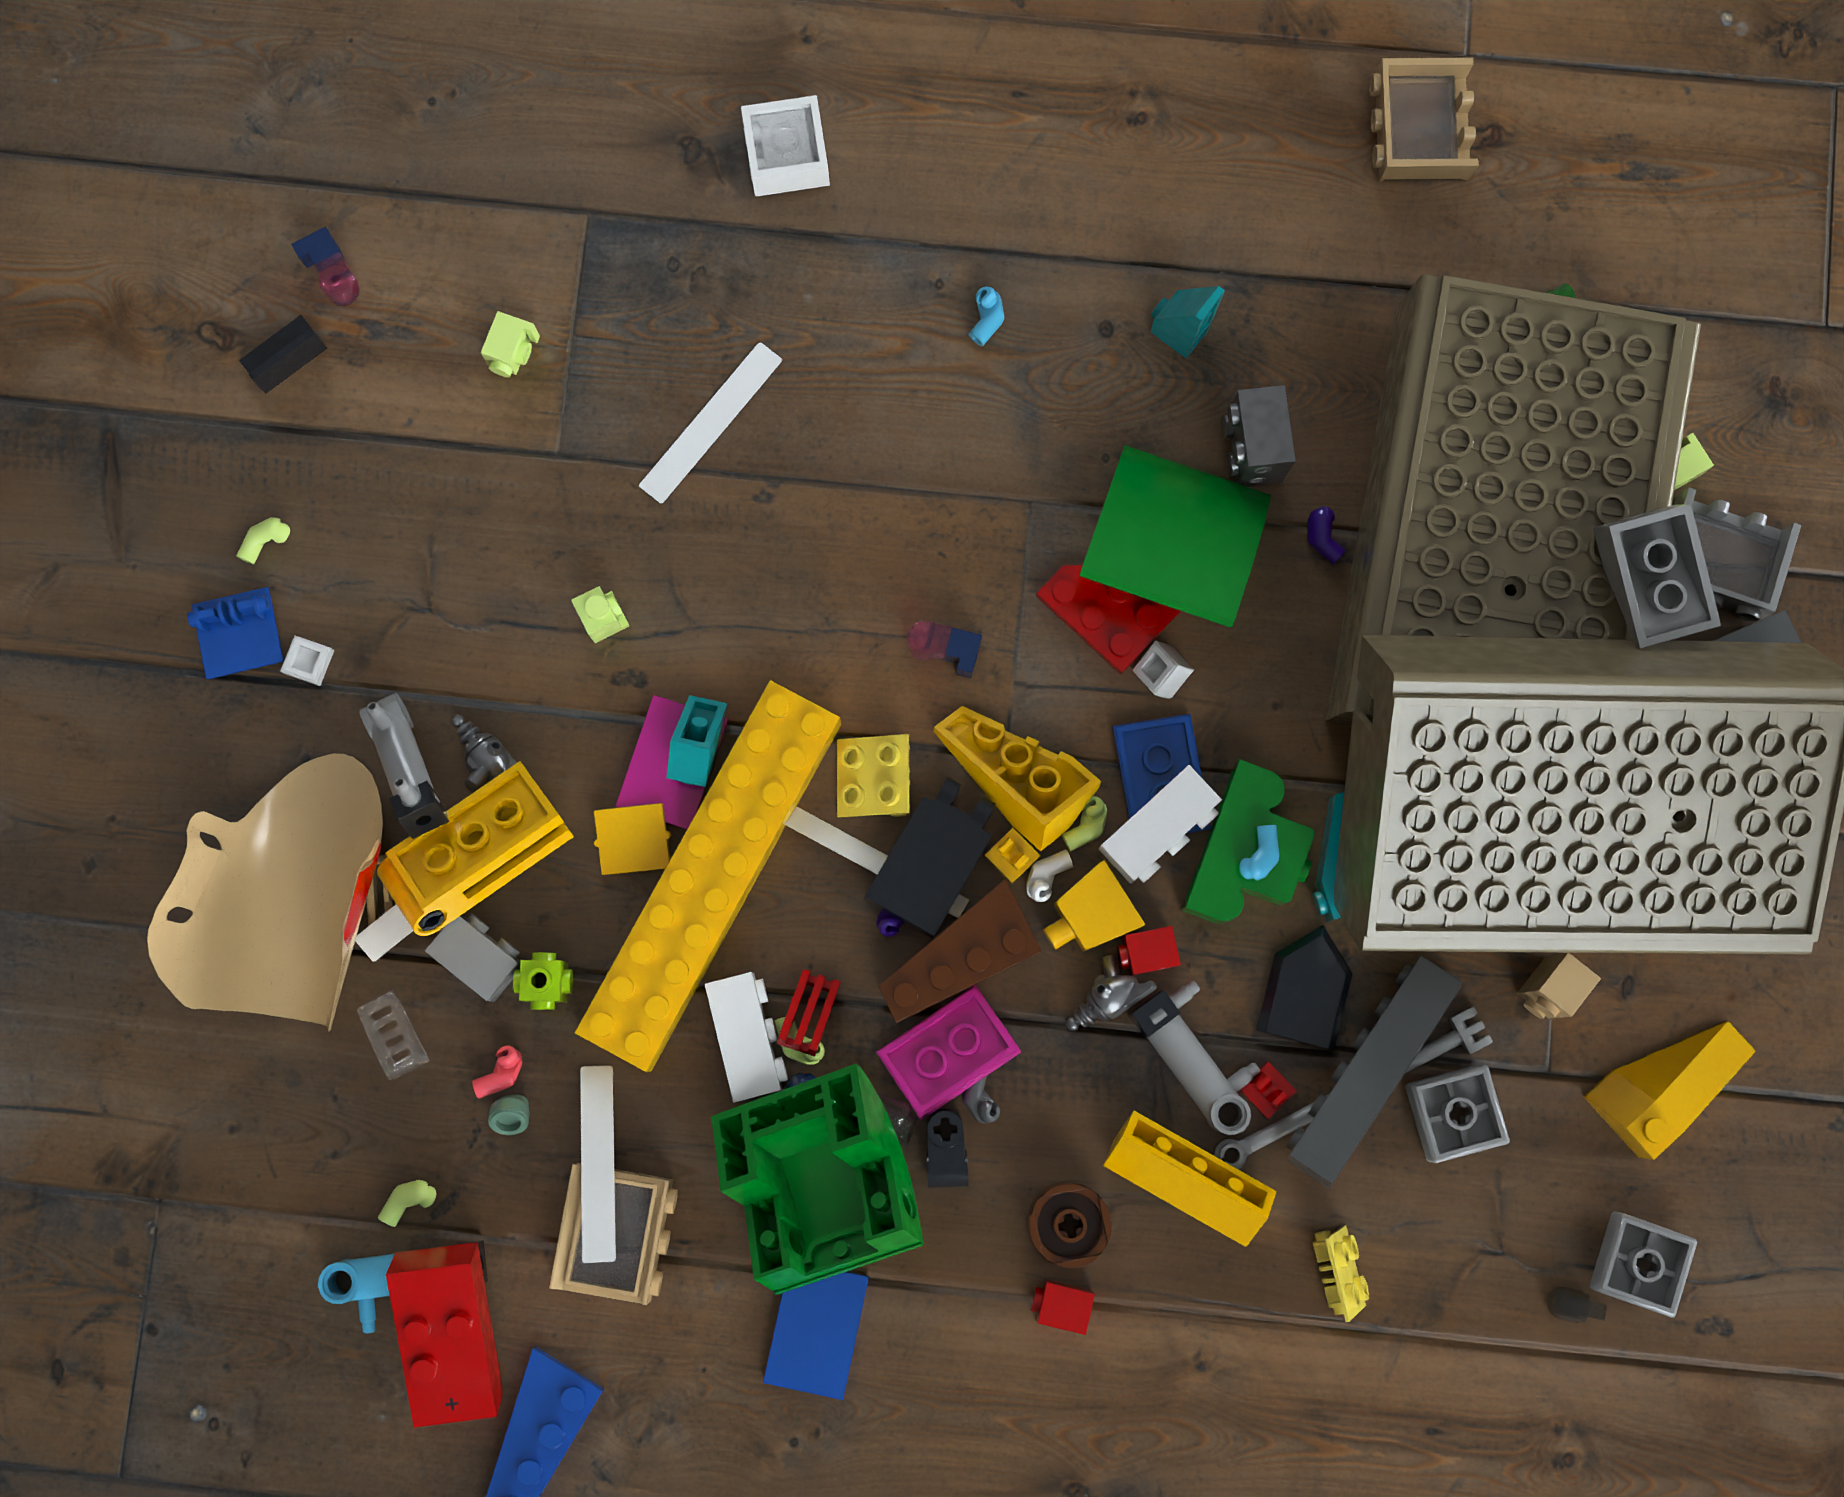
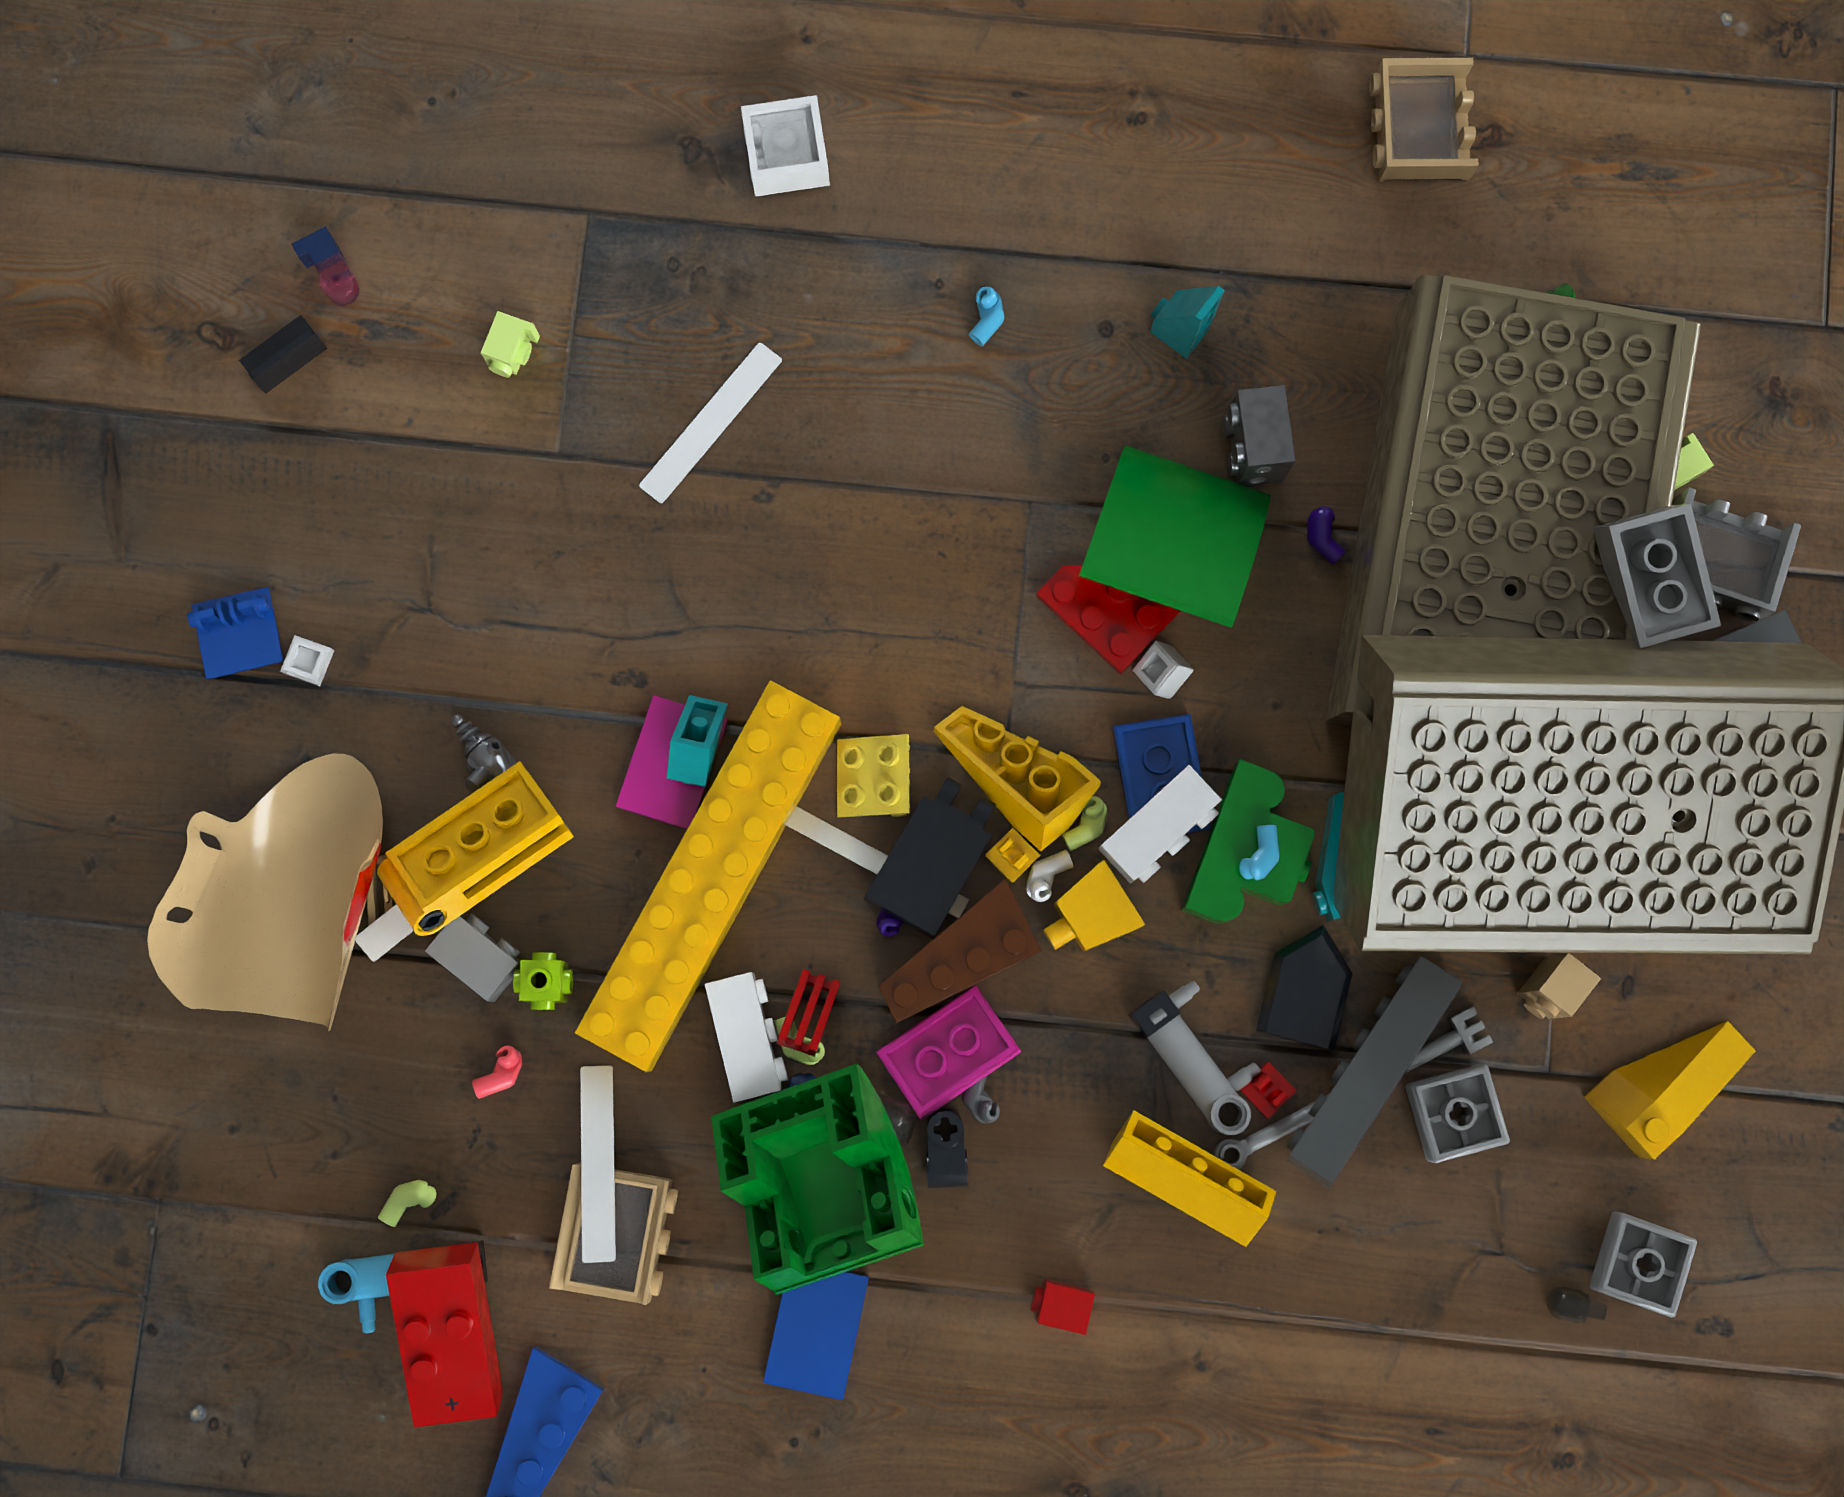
(260, 534): yellowish green arm -> none
(384, 1055): clear slope -> none
(413, 798): light grey piece -> none
(509, 1114): sand green tile -> none
(600, 614): yellowish green brick -> none
(632, 838): yellow piece -> none
(945, 643): leg -> none
(1088, 1237): reddish brown brick -> none
(1109, 995): flat silver piece -> none
(1148, 951): red brick -> none
(1350, 1290): light yellow hinge -> none

